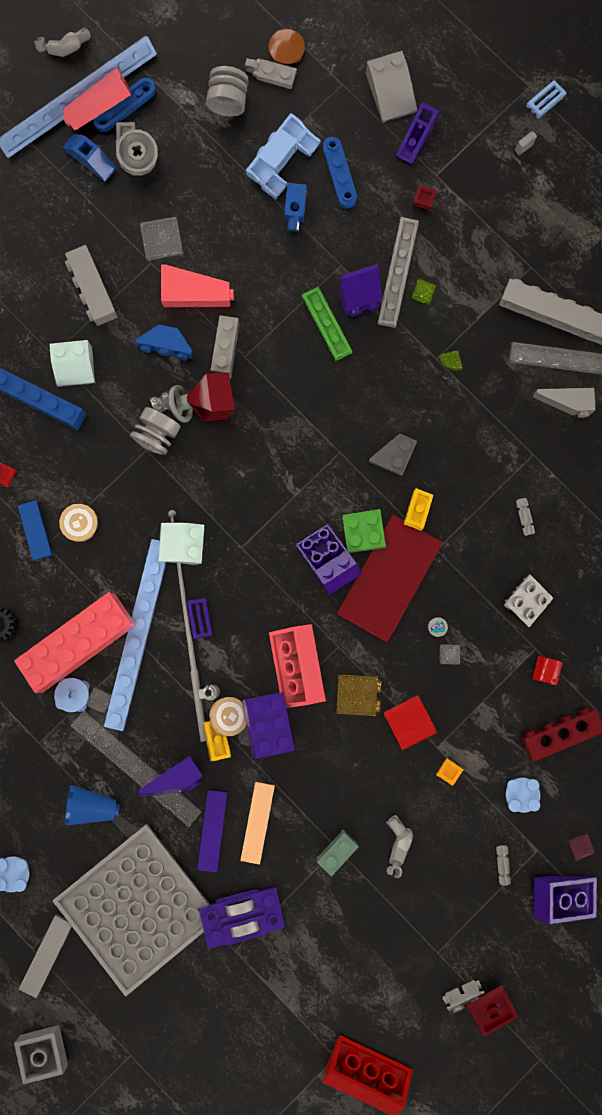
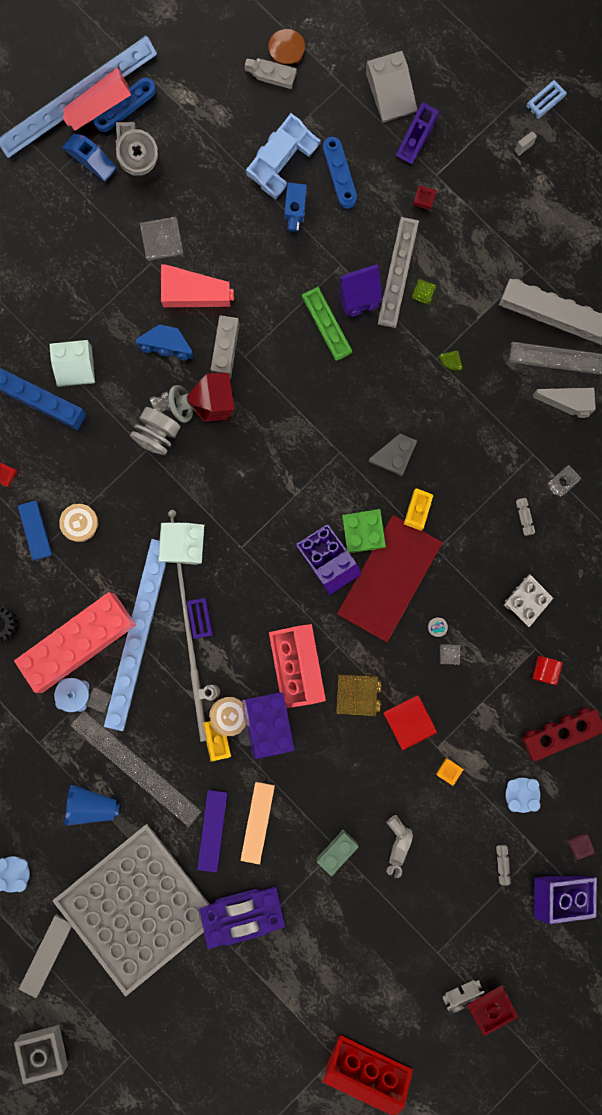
(66, 46): light grey arm -> none
(91, 285): light grey brick -> none
(177, 779): dark purple slope -> none
(227, 91): light grey wheel -> none
(569, 475): none -> clear brick

